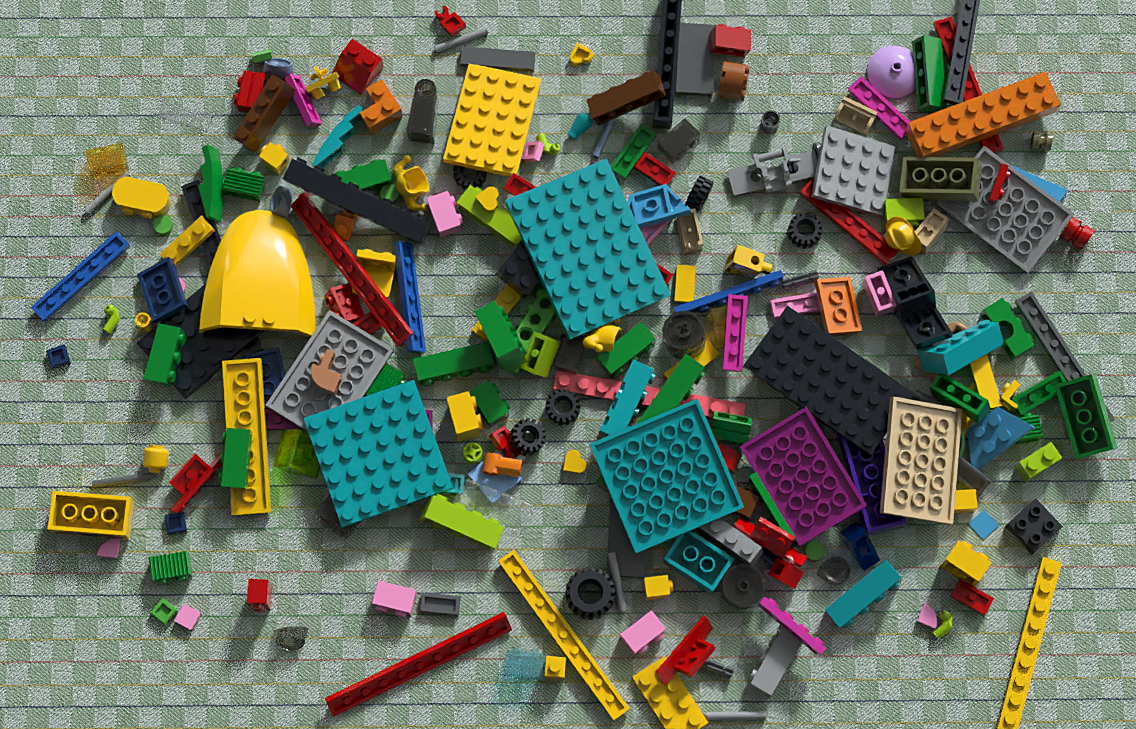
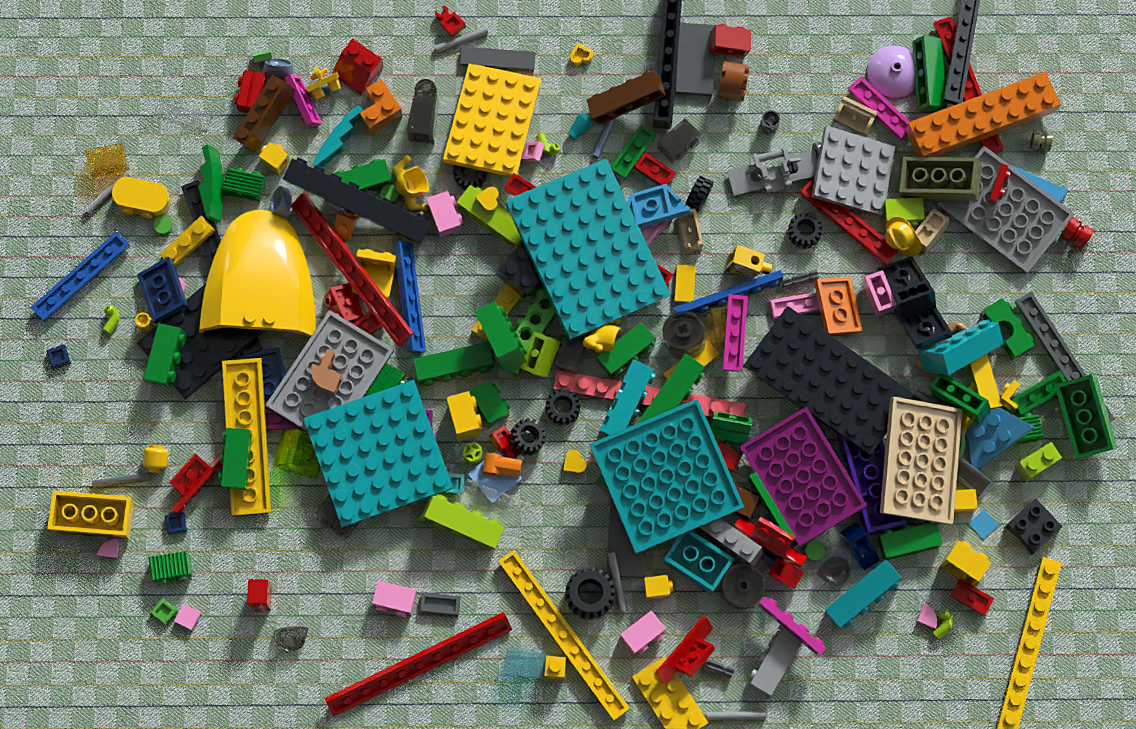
(909, 540): none -> green brick

